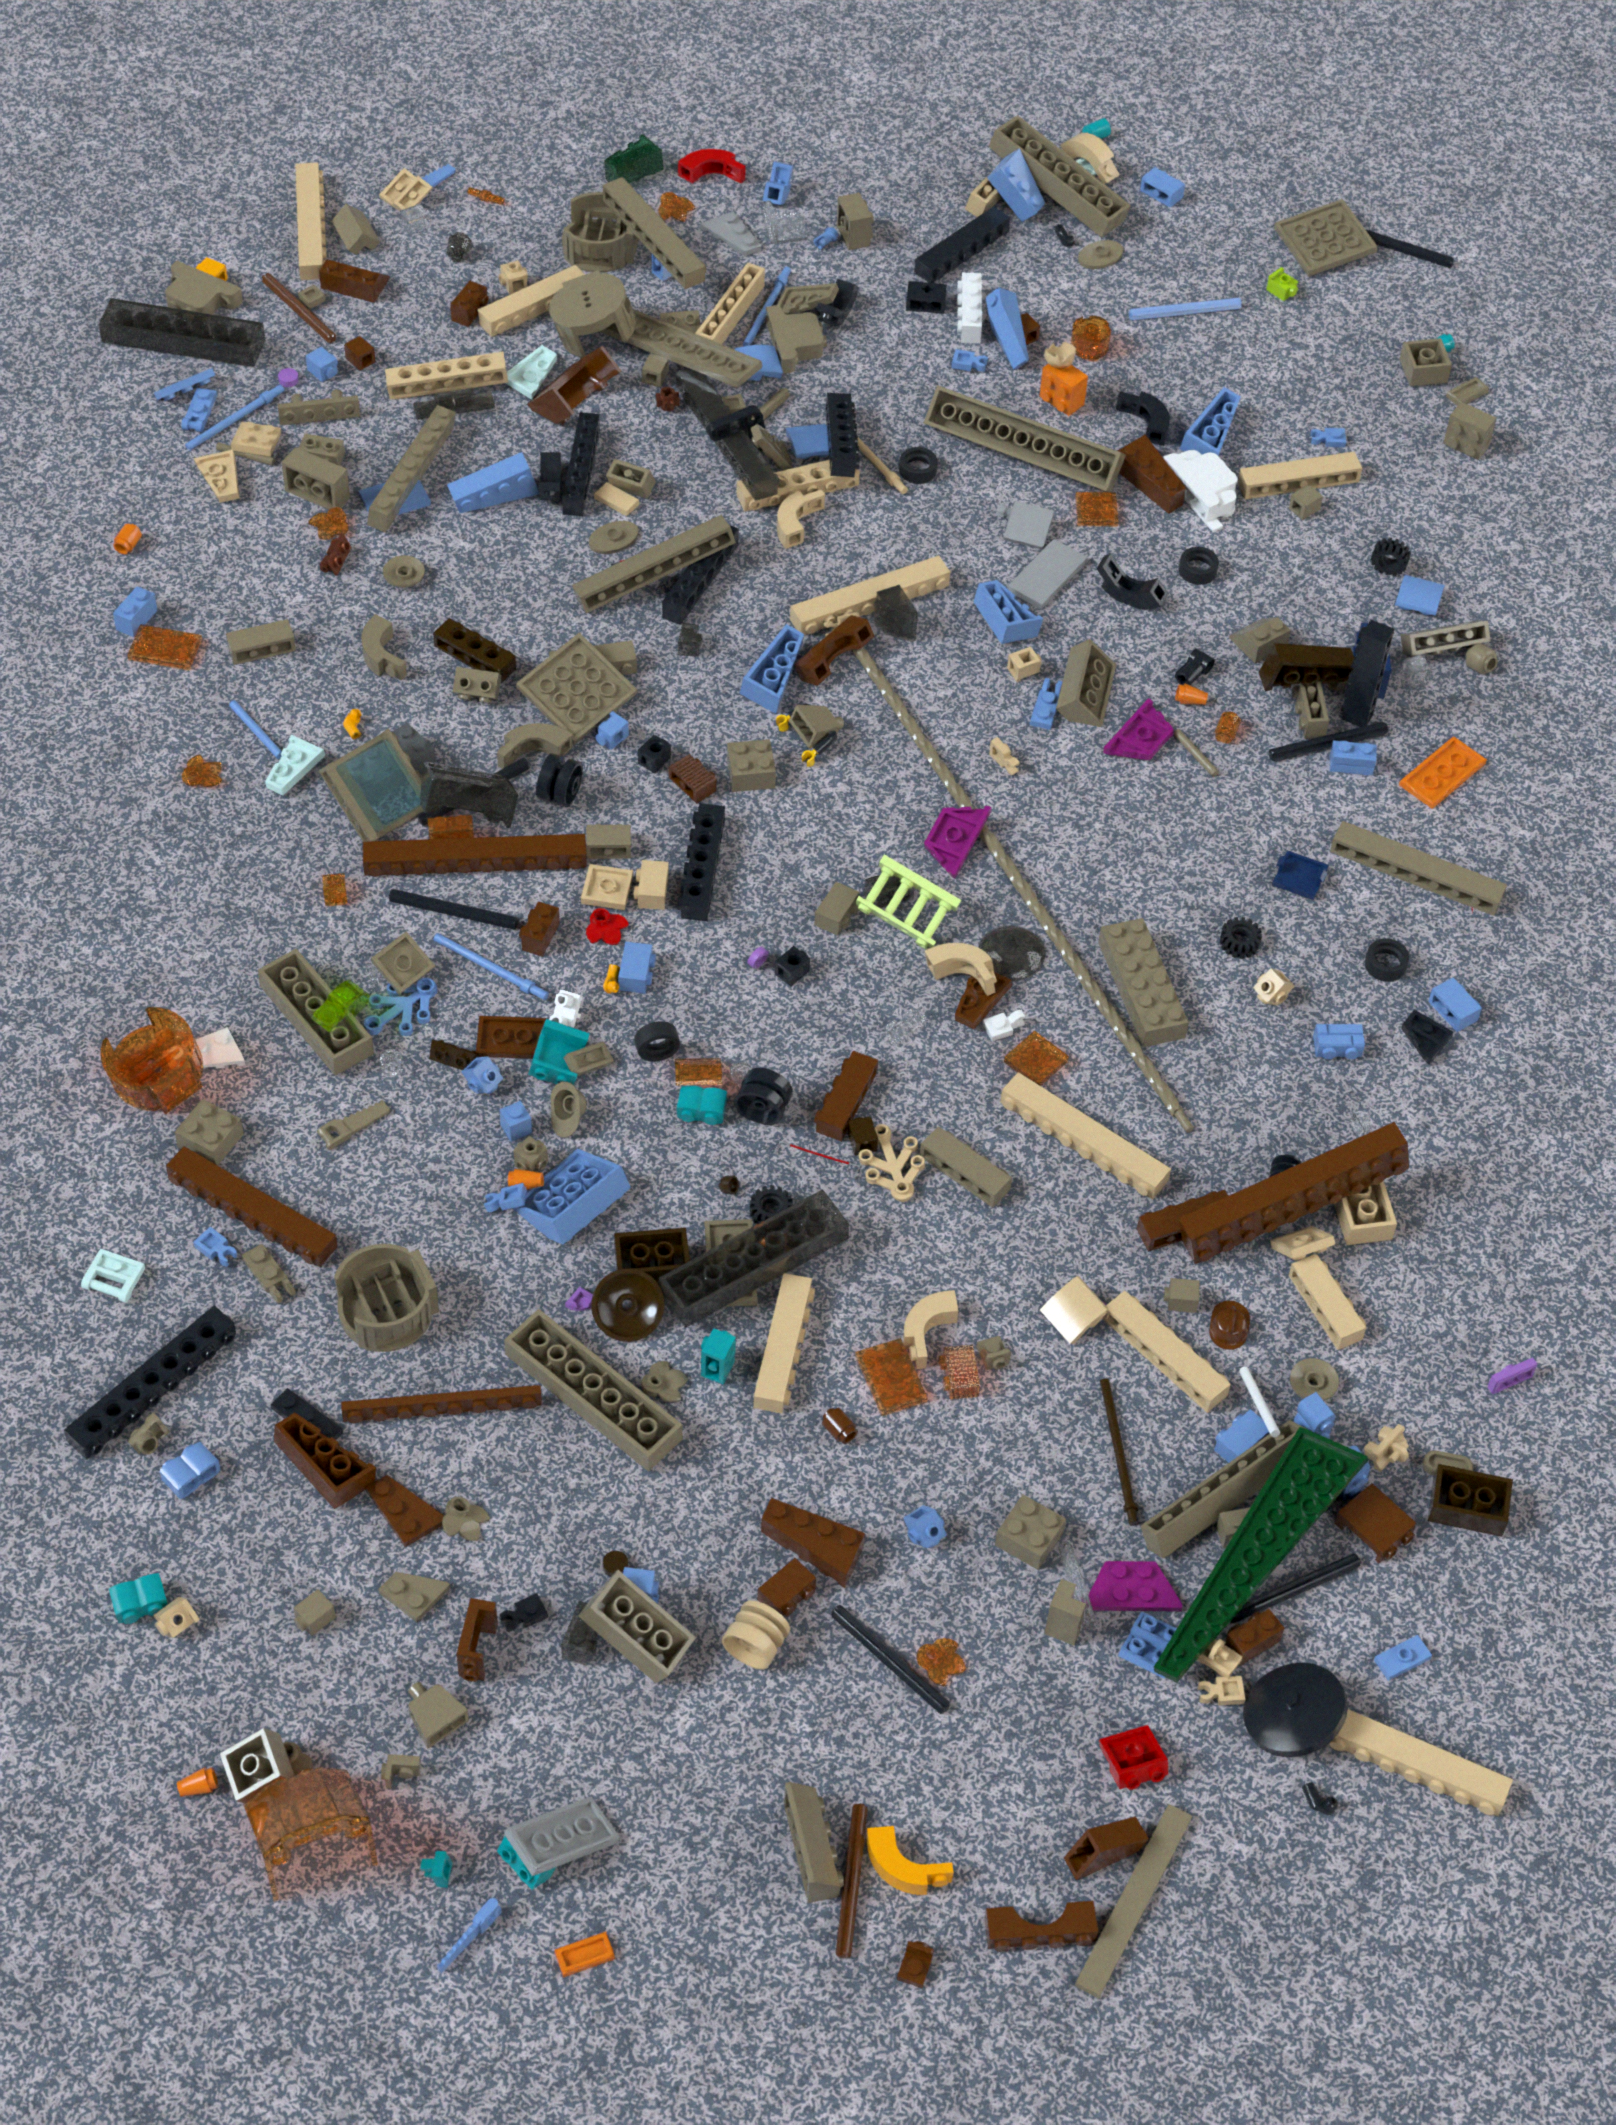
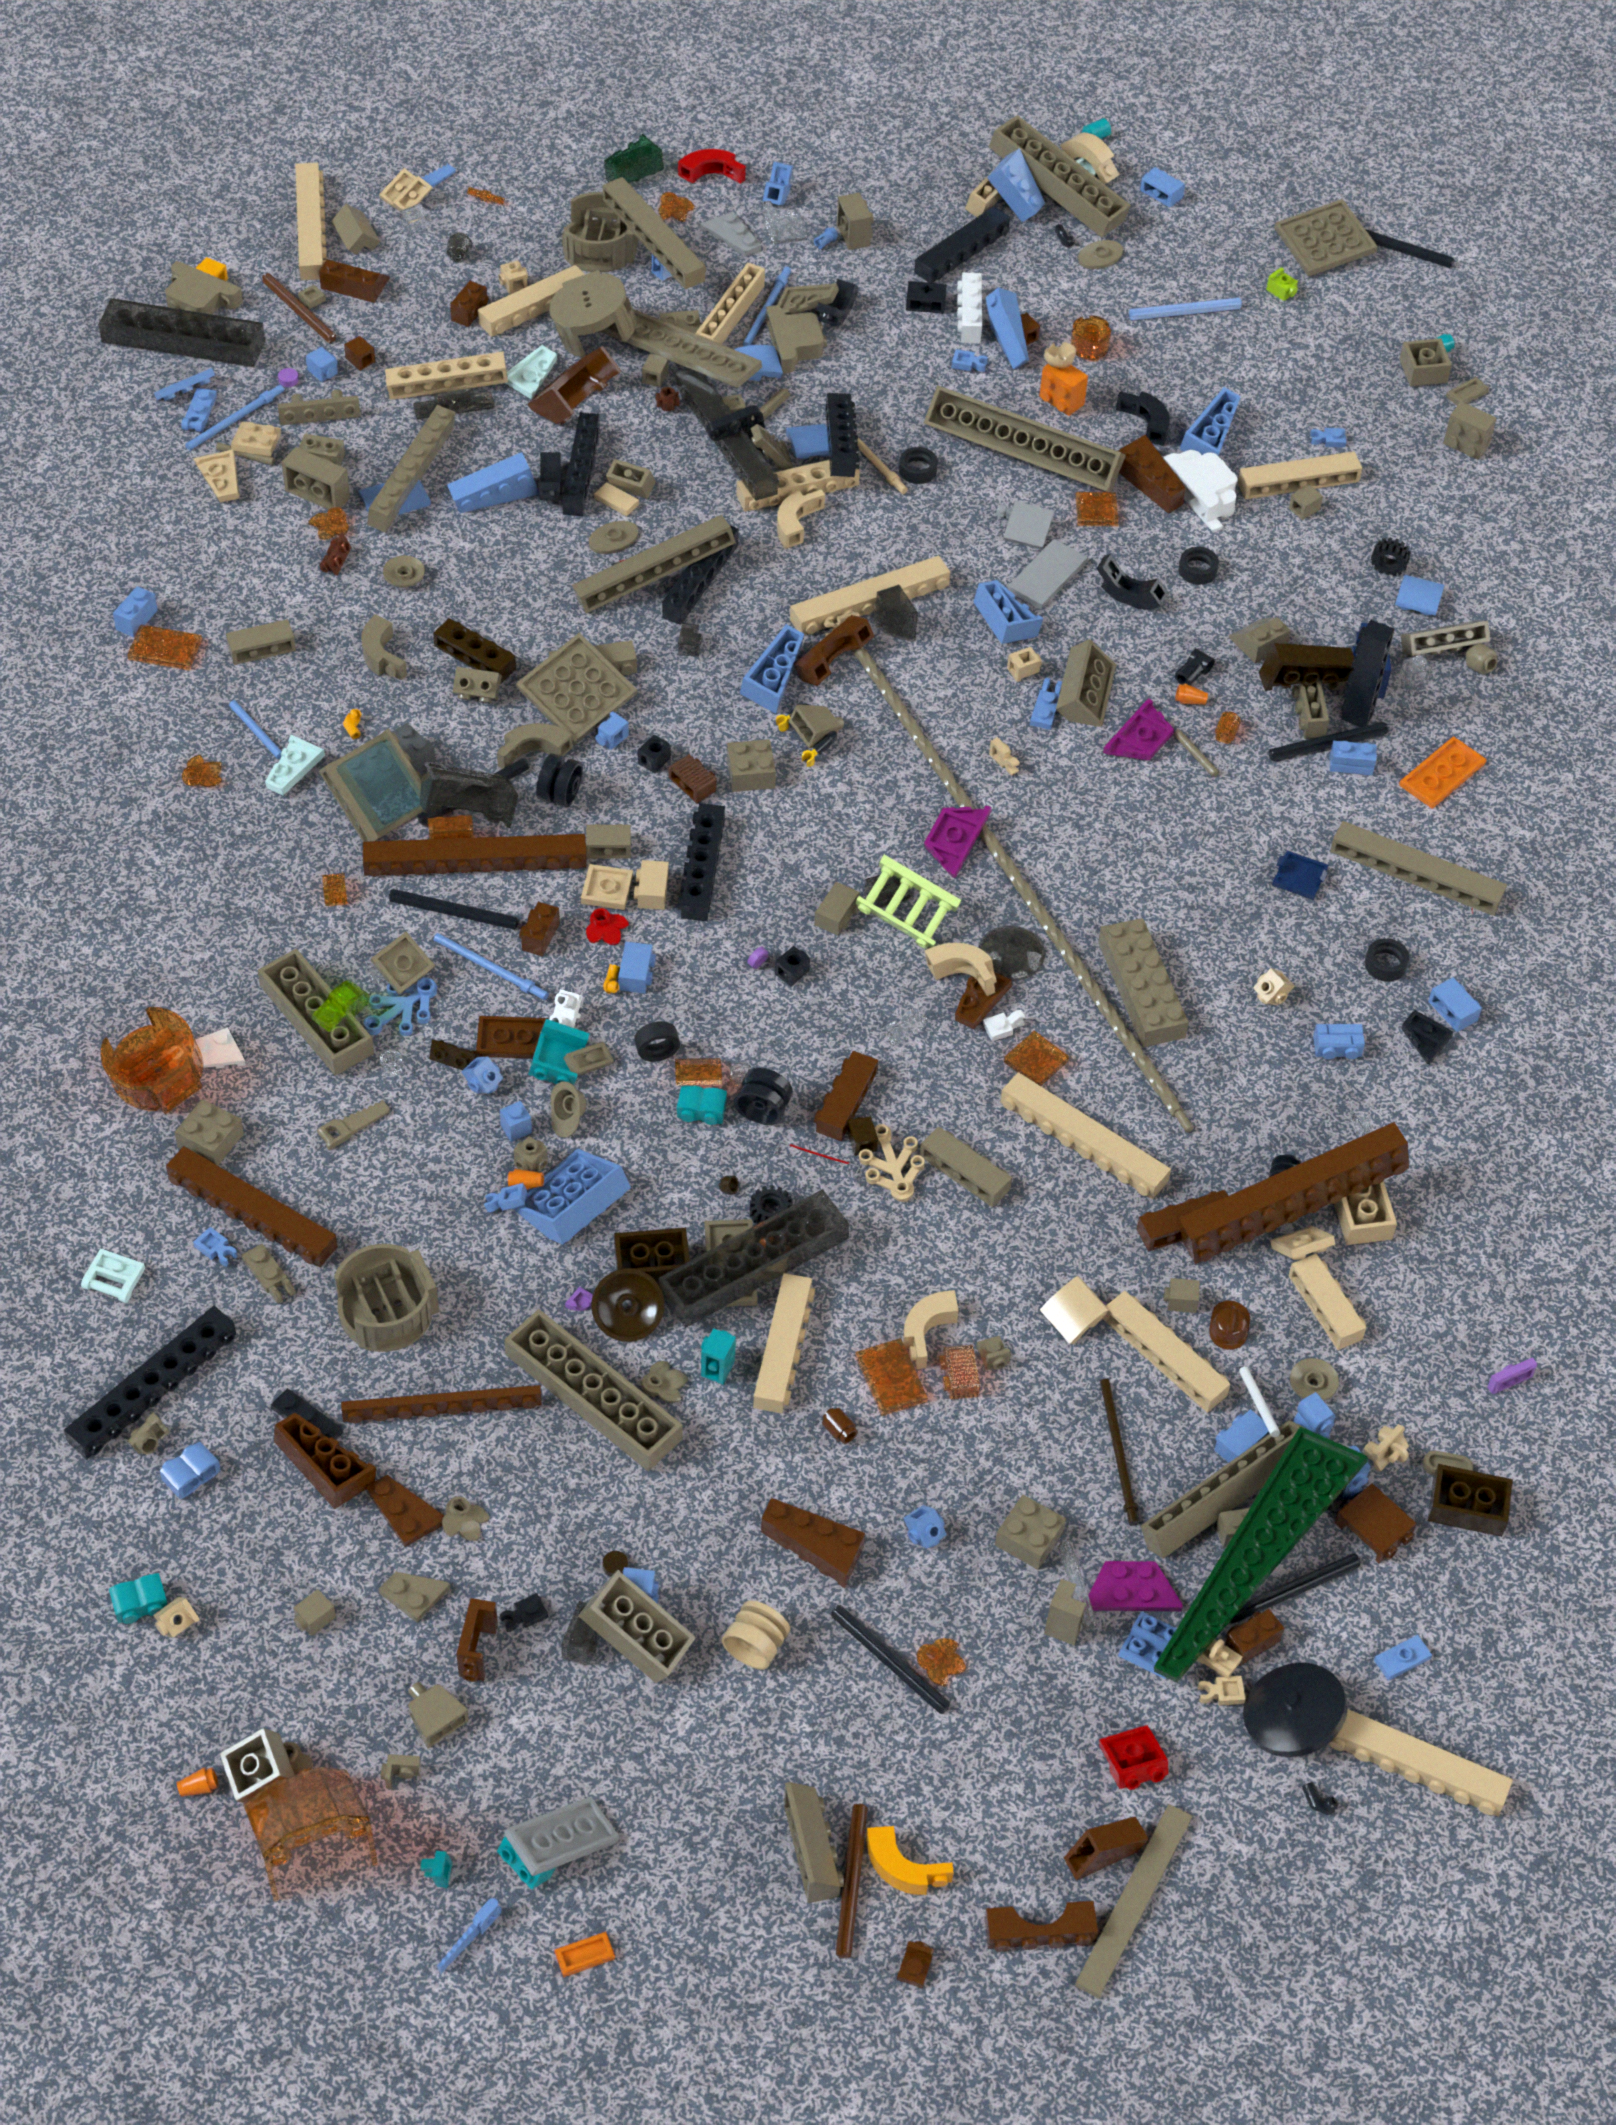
(127, 538): orange brick -> none
(788, 1588): reddish brown brick -> none
(1240, 947): black tyre -> none

